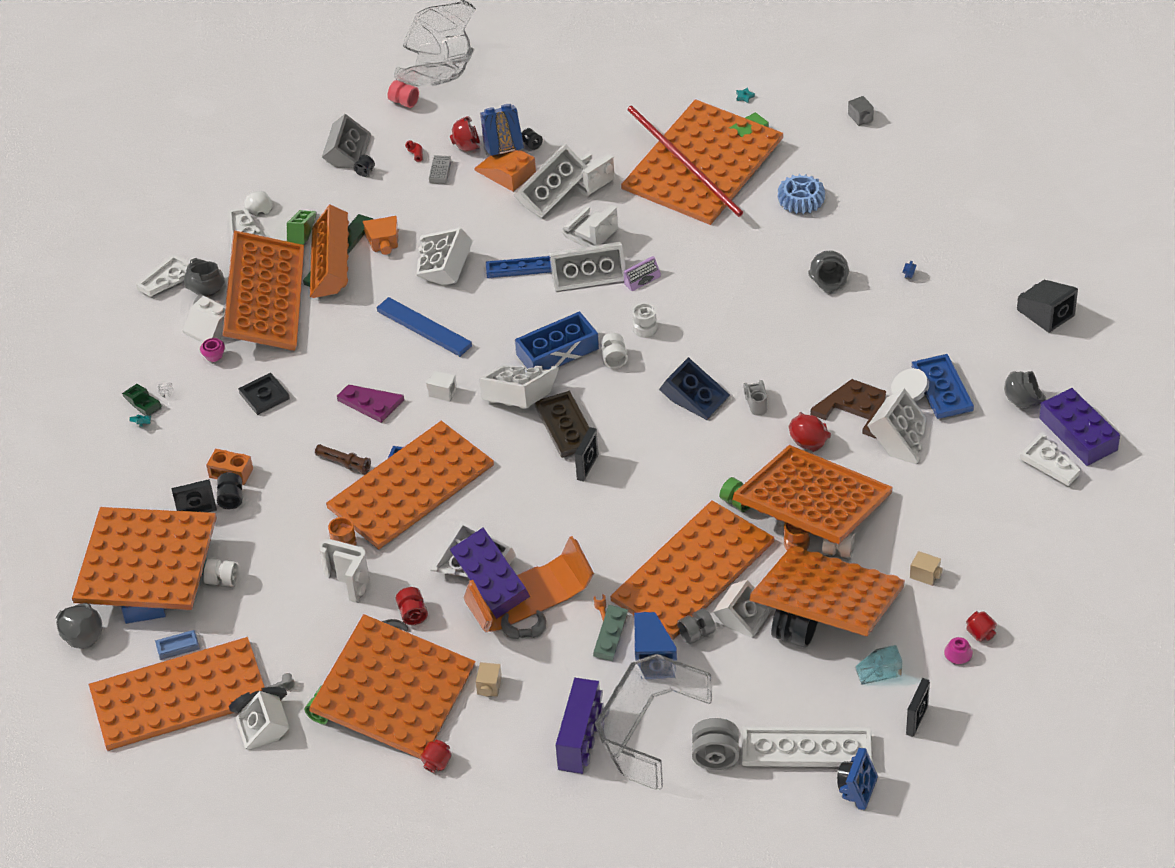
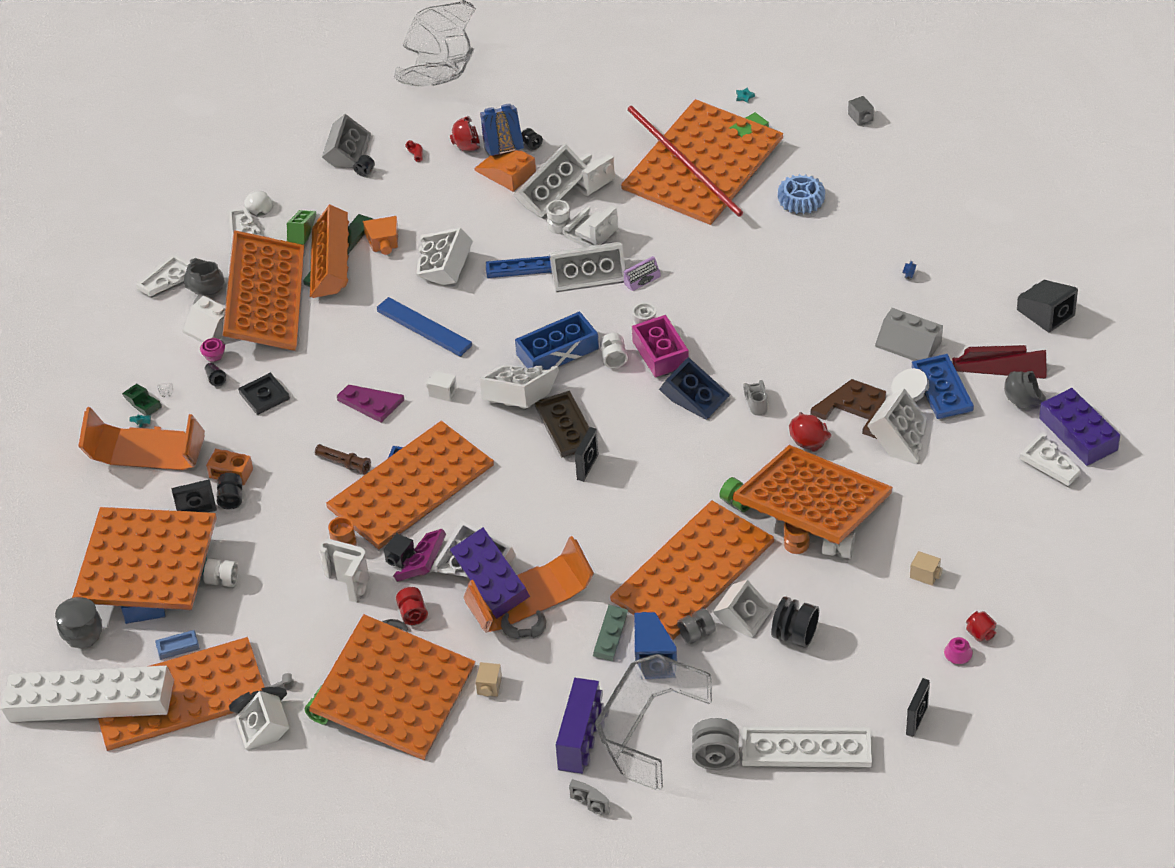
(75, 613): none -> dark grey dish
(87, 694): none -> white brick
(141, 445): none -> orange piece
(215, 375): none -> black cone
(398, 550): none -> black brick
(402, 93): coral wheel -> none
(424, 557): none -> magenta wing
(436, 756): red head -> none
(440, 169): light grey tile -> none
(558, 215): none -> white wheel
(595, 799): none -> light grey slope
(600, 605): orange hand -> none
(659, 345): none -> dark pink brick
(828, 590): orange plate -> none
(829, 270): dark grey helmet -> none
(857, 779): blue piece -> none
(880, 665): clear light blue slope -> none
(909, 335): none -> light grey slope
(1001, 360): none -> dark red wedge

